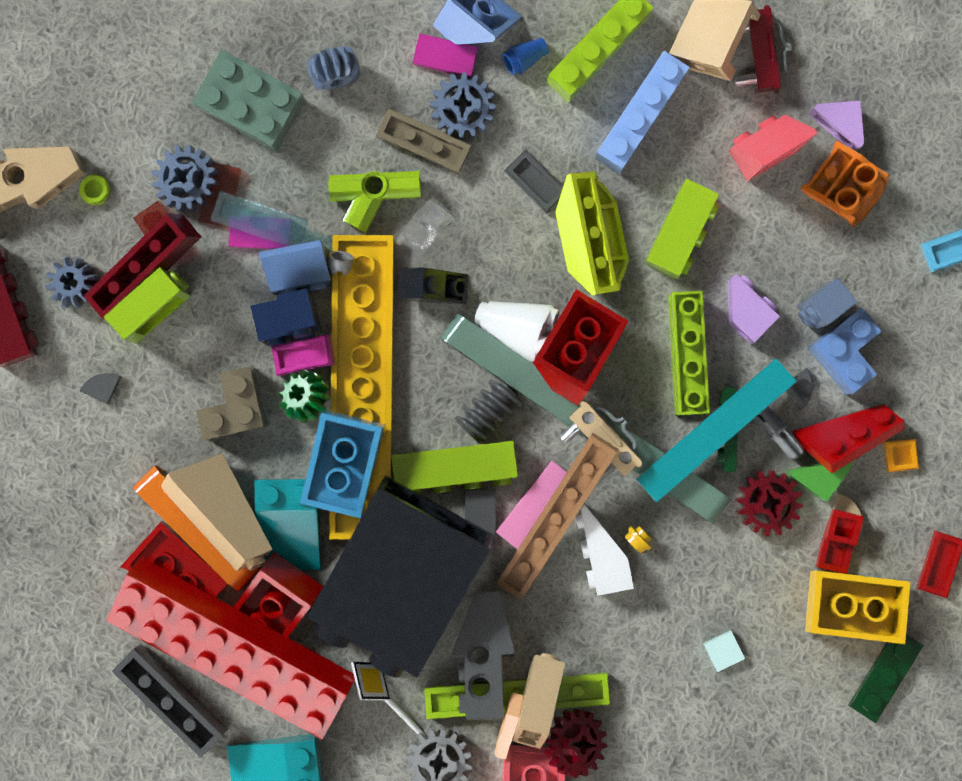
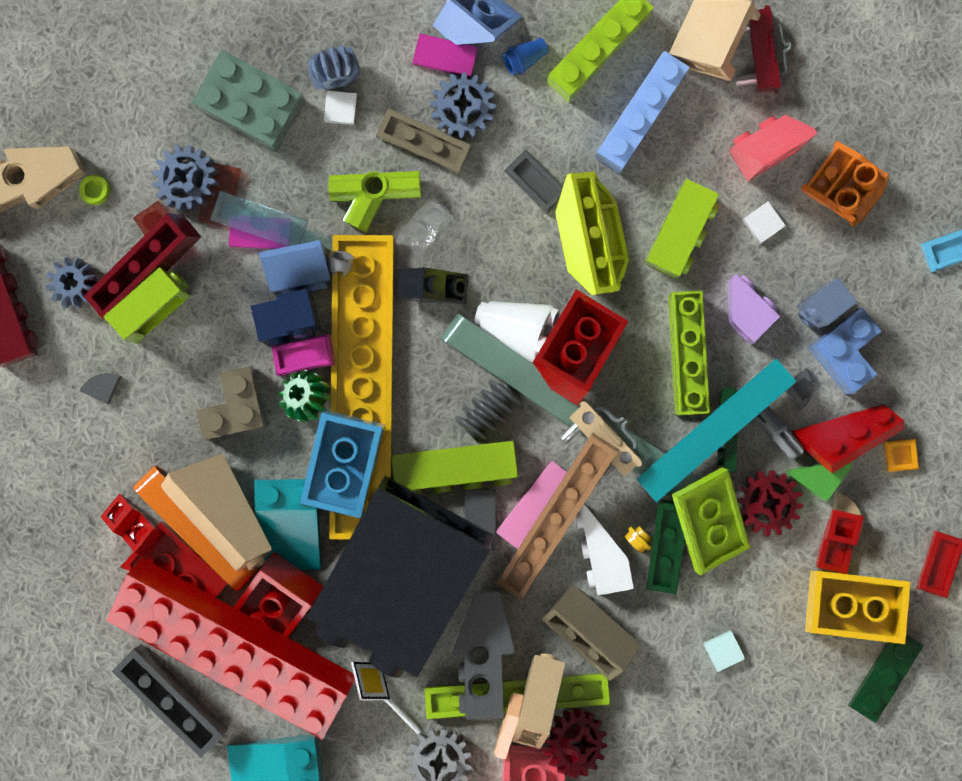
(131, 525): none -> red slope
(340, 107): none -> white tile
(591, 632): none -> dark tan brick
(666, 550): none -> dark green plate
(711, 521): none -> lime tile
(763, 222): none -> white tile
(842, 121): lavender slope -> none

